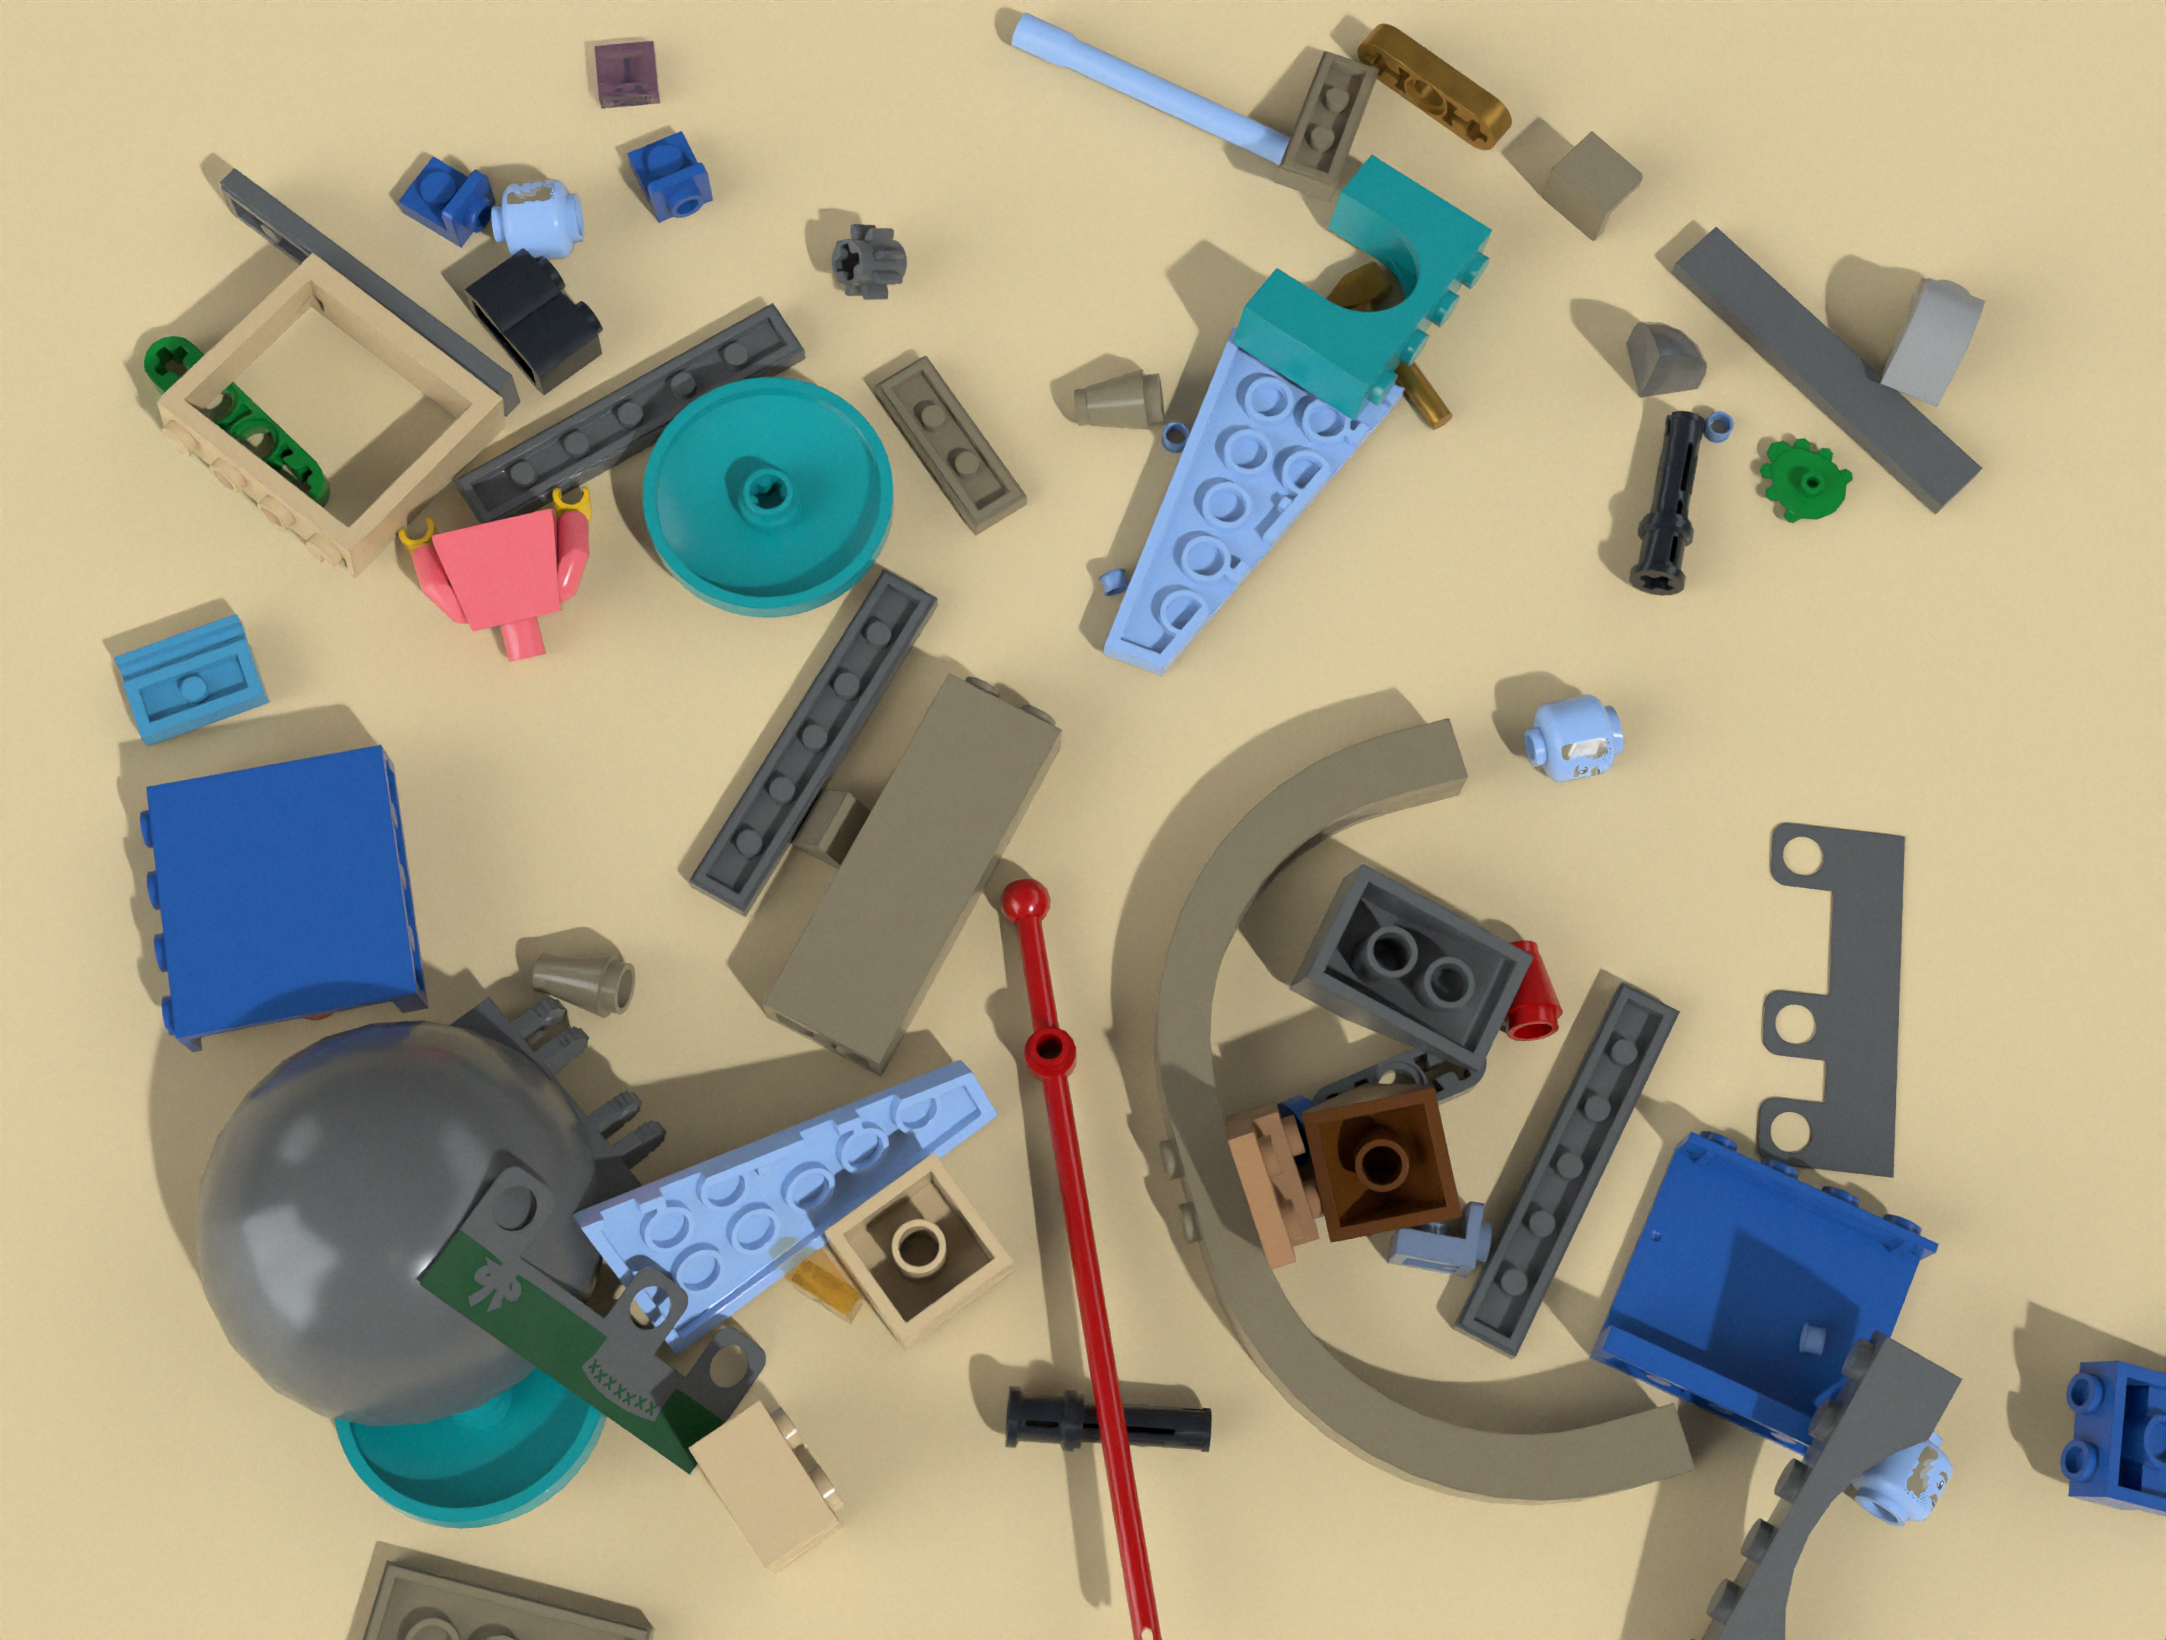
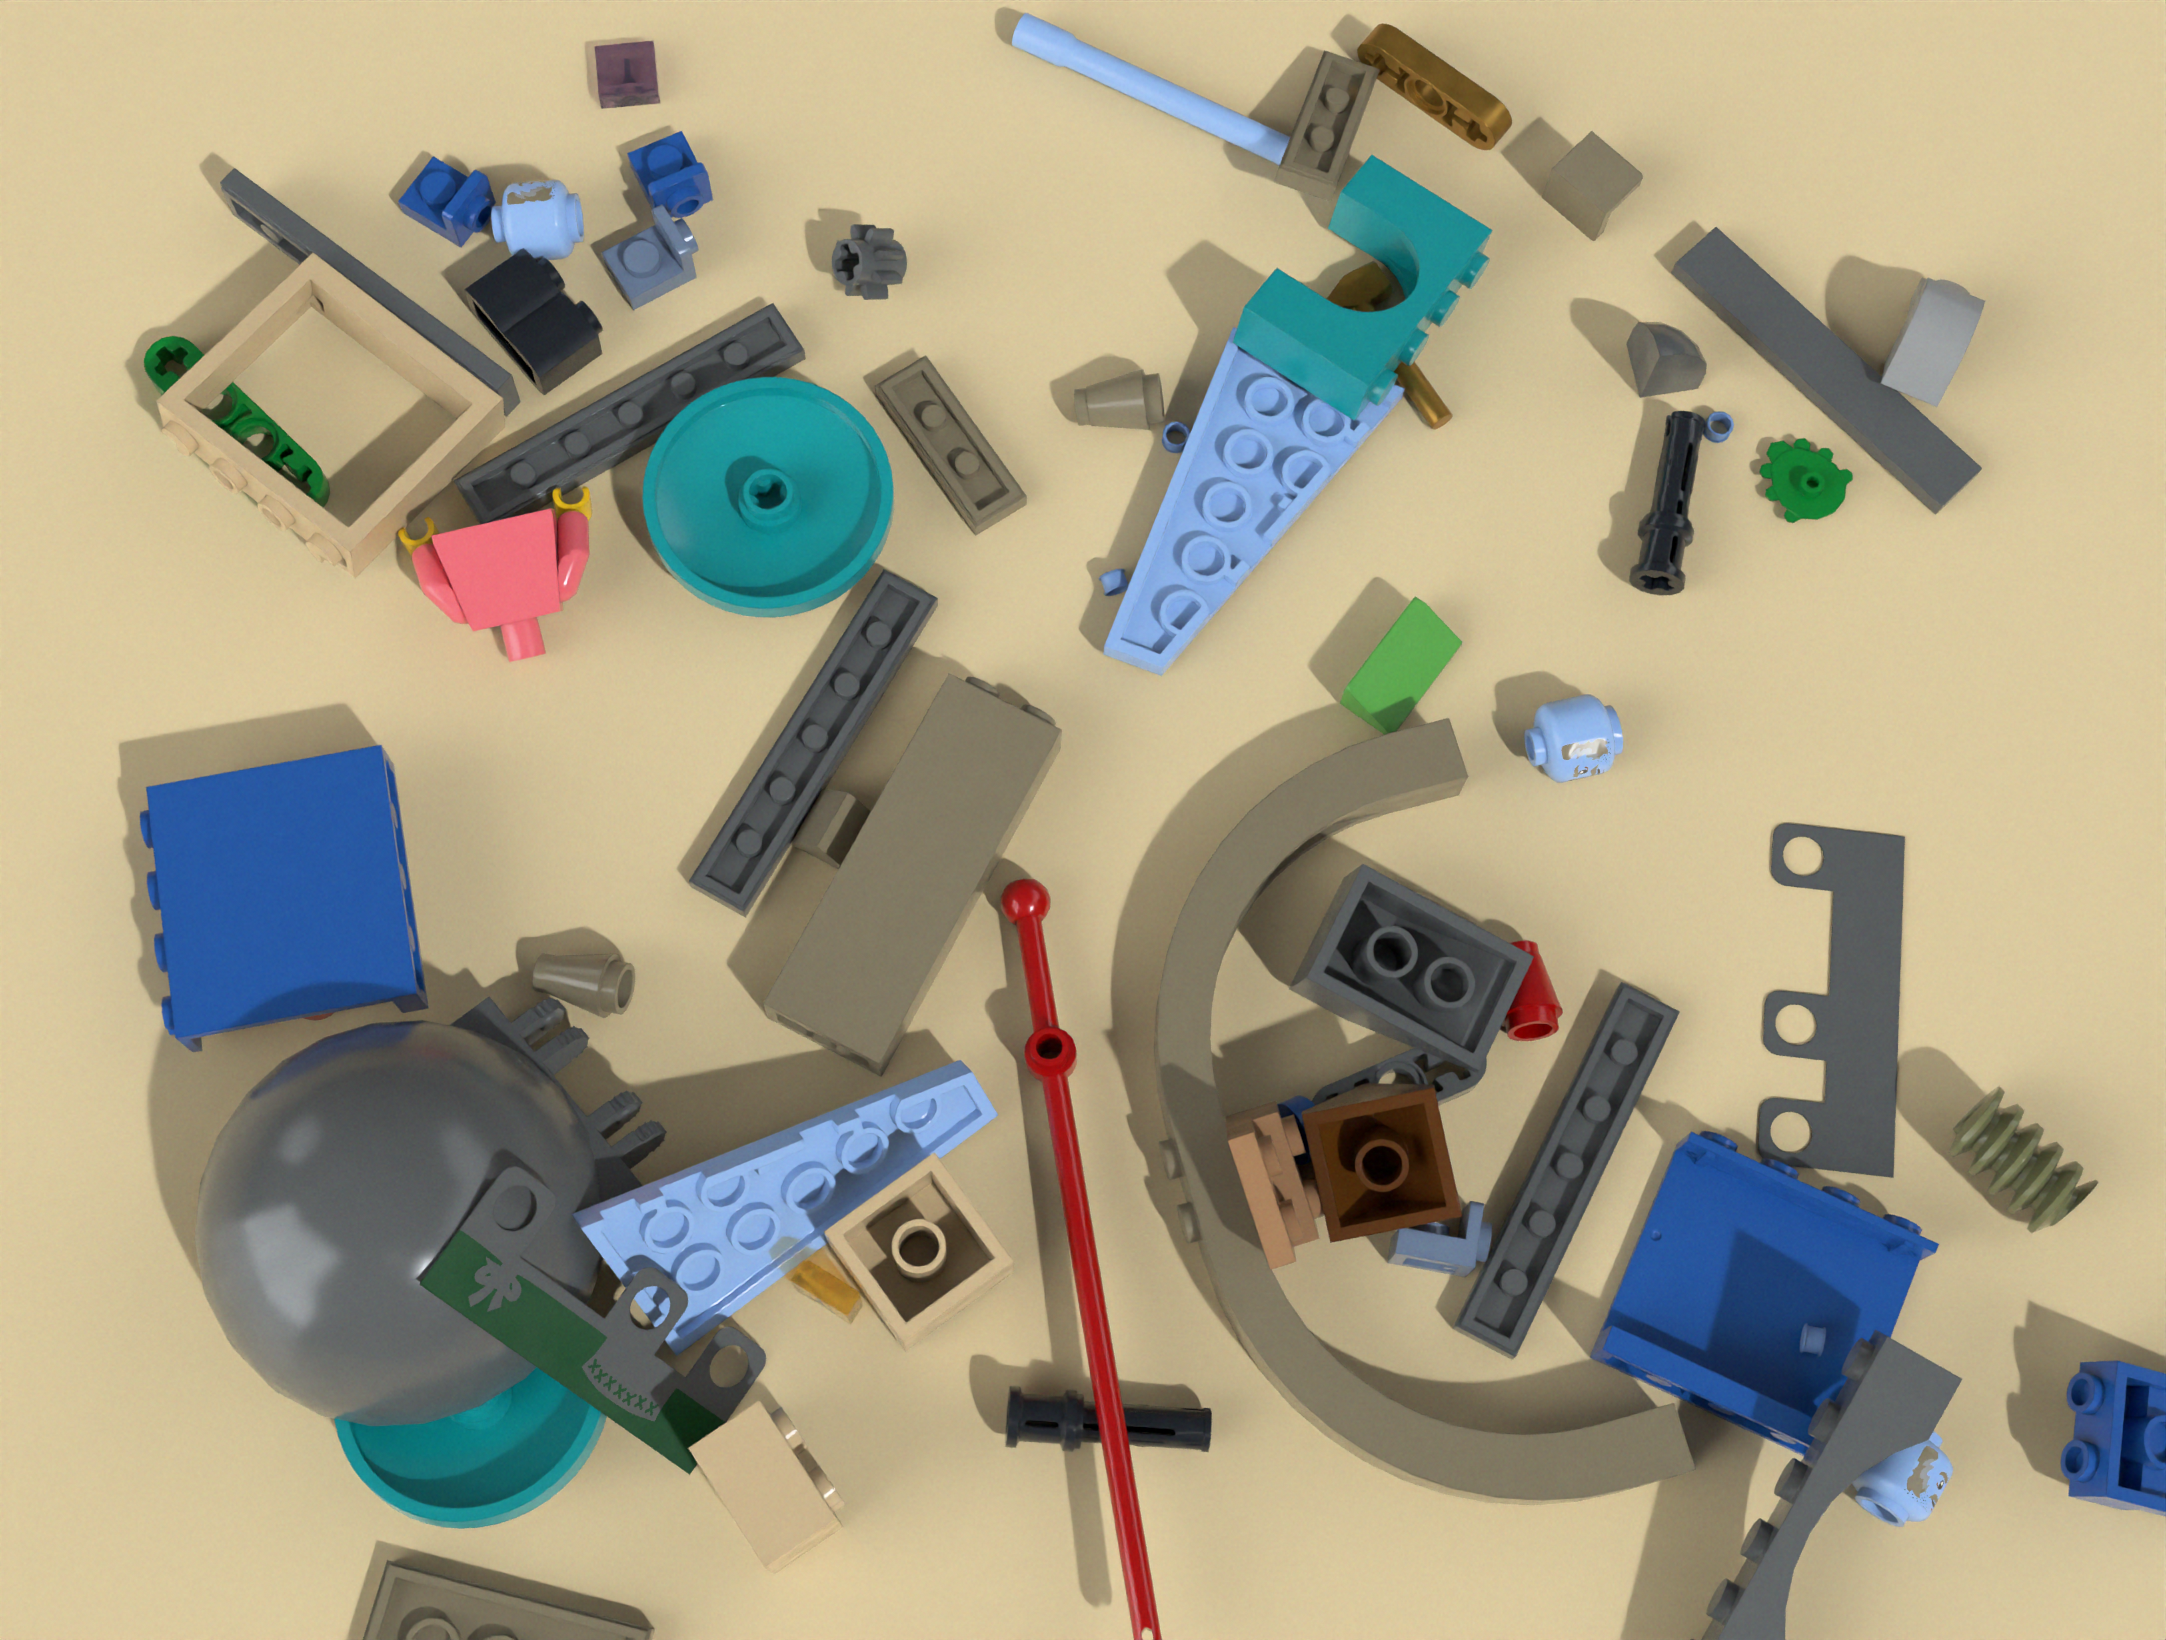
(192, 680): dark azure plate -> none
(653, 259): none -> sand blue bracket
(1401, 668): none -> bright green slope
(2018, 1161): none -> olive piece

